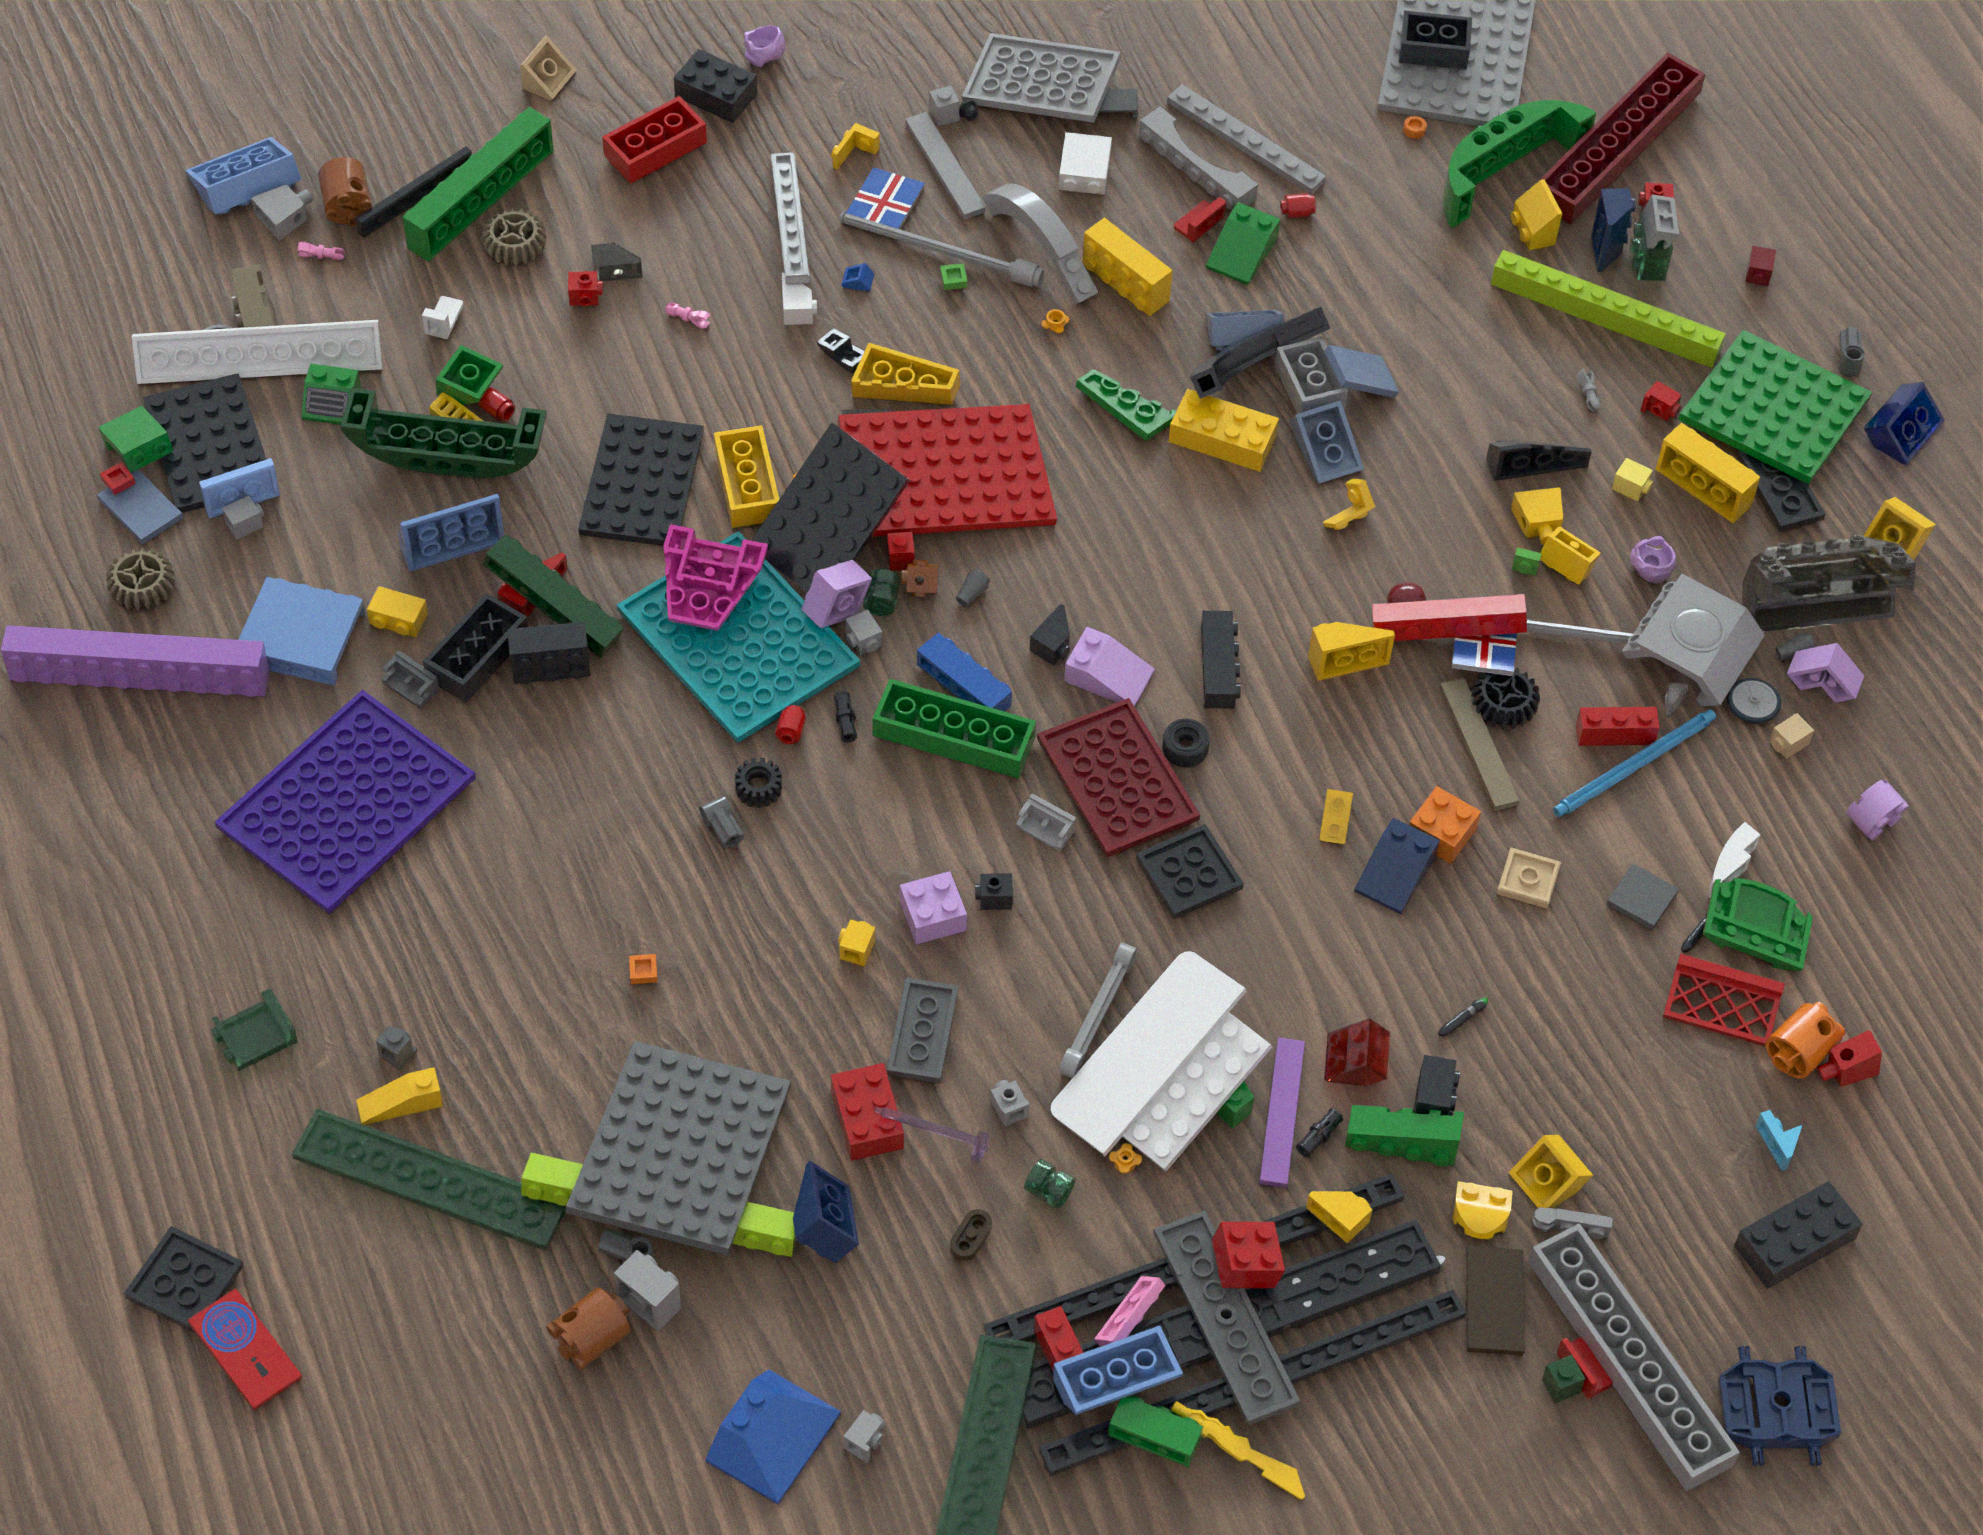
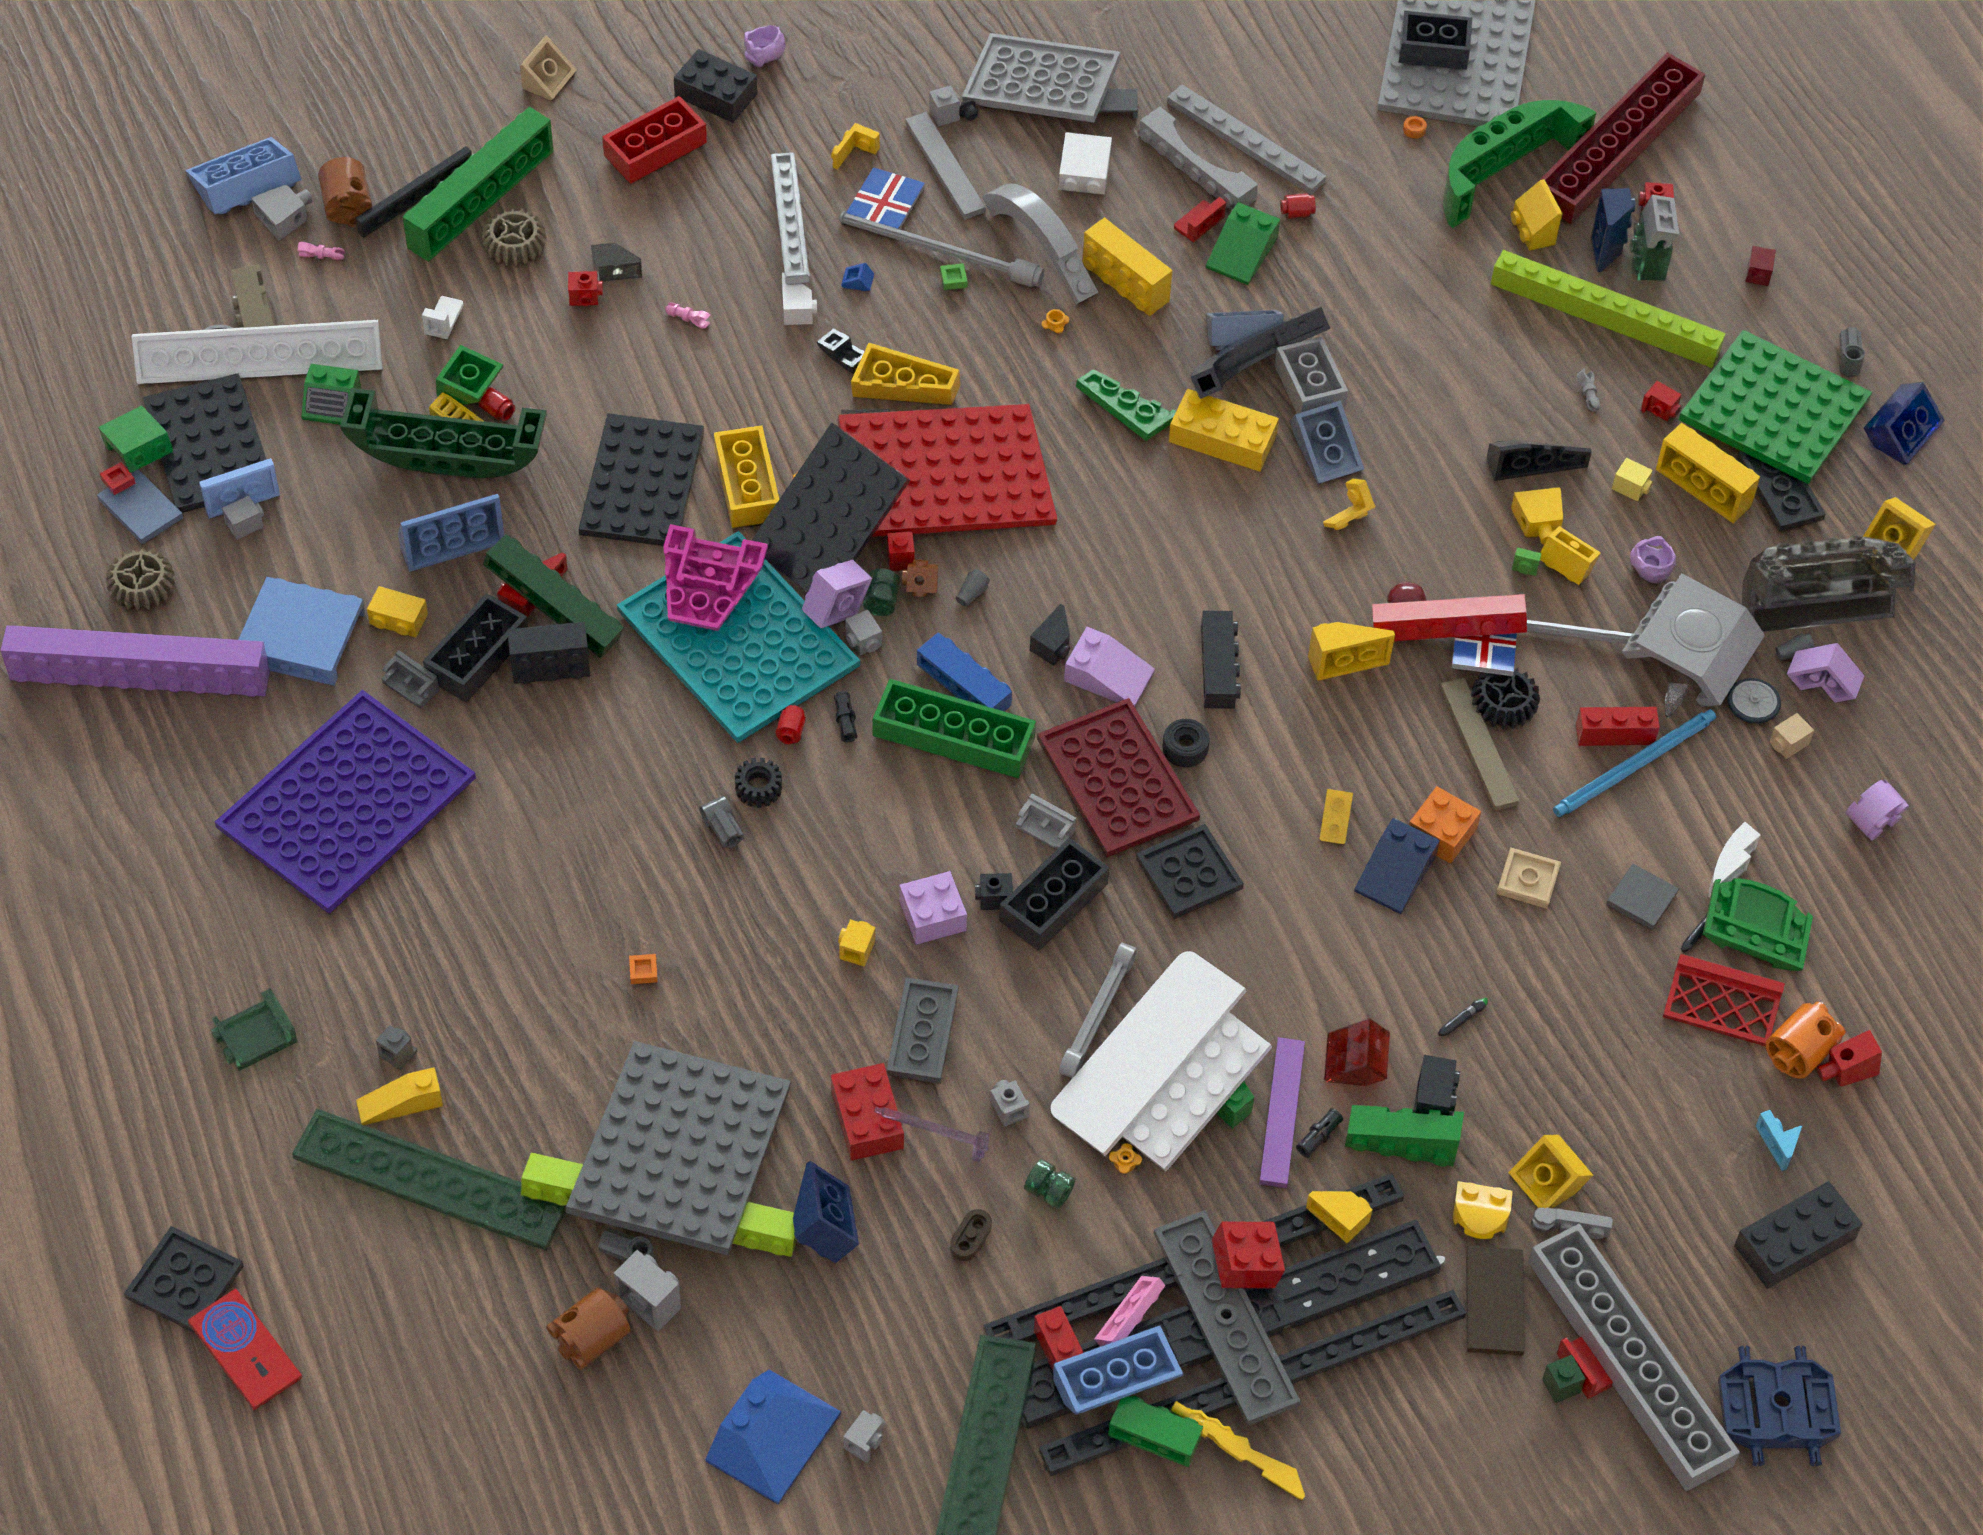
(1054, 894): none -> black brick
(1361, 371): sand blue tile -> none

